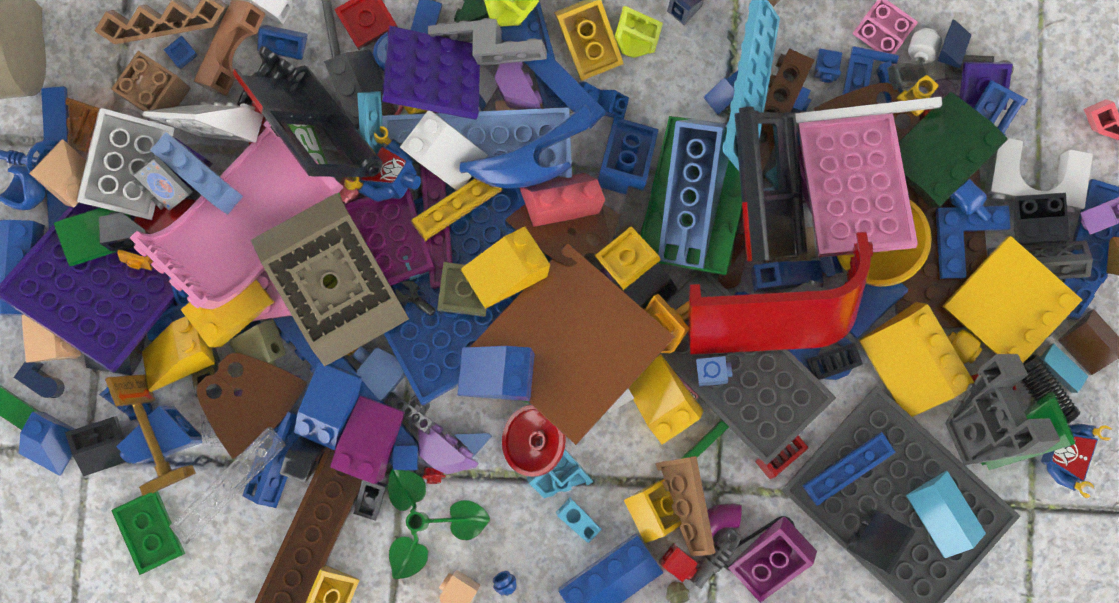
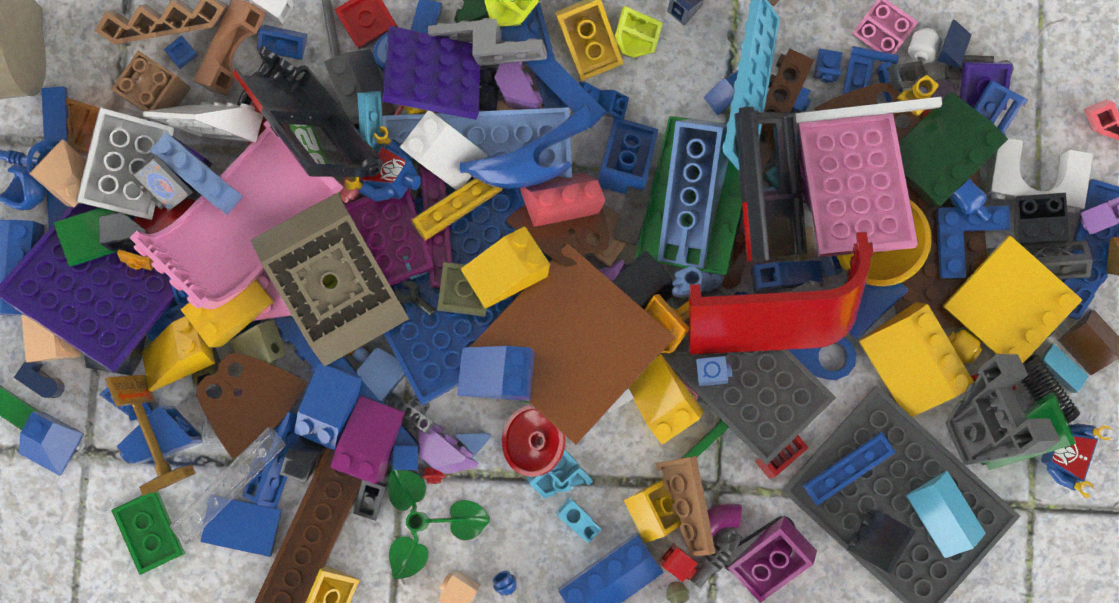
(95, 445): black slope -> none
(244, 527): none -> blue tile
(488, 92): none -> black plate
(627, 257): yellow tile -> none
(694, 276): none -> medium blue animal
(854, 355): black slope -> none

